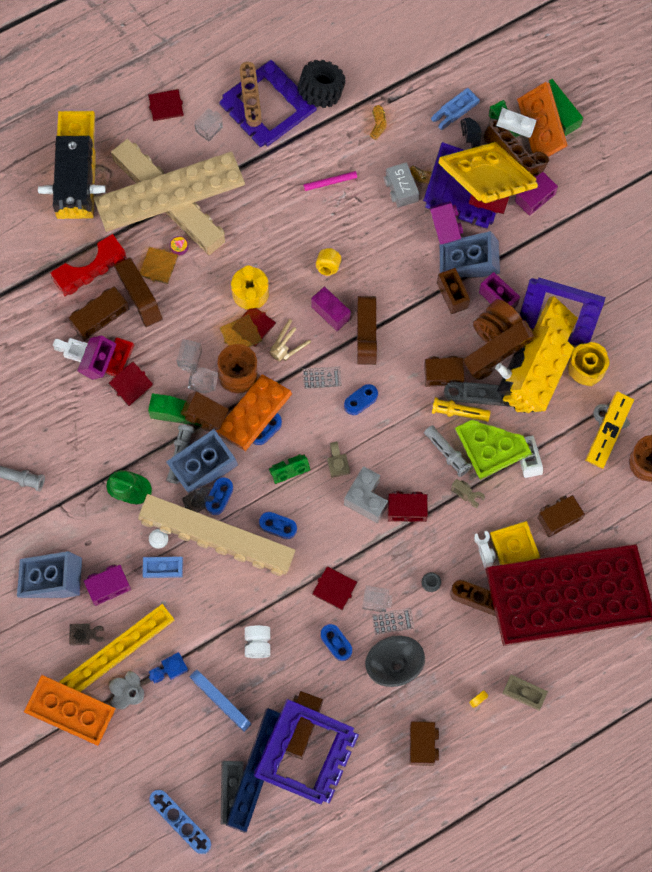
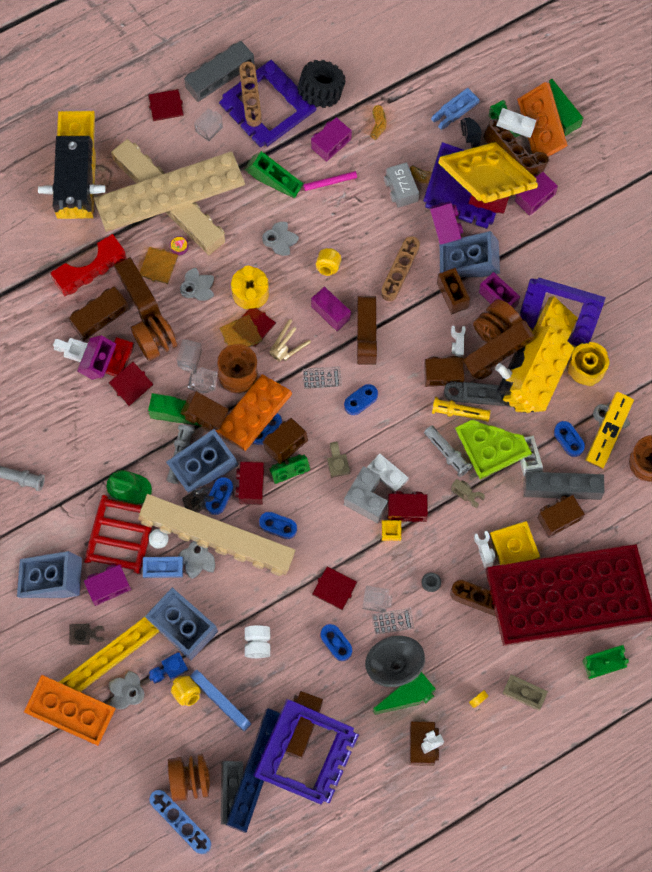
(96, 538): none -> red bar
(154, 336): none -> dark orange wheel
(182, 623): none -> sand blue slope
(185, 690): none -> yellow head
(188, 778): none -> dark orange wheel
(197, 561): none -> light grey plate
(199, 283): none -> light grey plate
(218, 71): none -> dark grey brick
(251, 483): none -> dark red brick
(273, 175): none -> green slope
(283, 239): none -> light grey plate
(285, 440): none -> reddish brown brick
(331, 139): none -> magenta brick
(389, 474): none -> white plate
(391, 530): none -> yellow tile
(397, 267): none -> medium nougat beam
(407, 695): none -> green slope
(431, 742): none -> white plate
(458, 346): none -> white plate
(563, 484): none -> dark grey brick
(570, 439): none -> blue plate
(605, 662): none -> green hinge

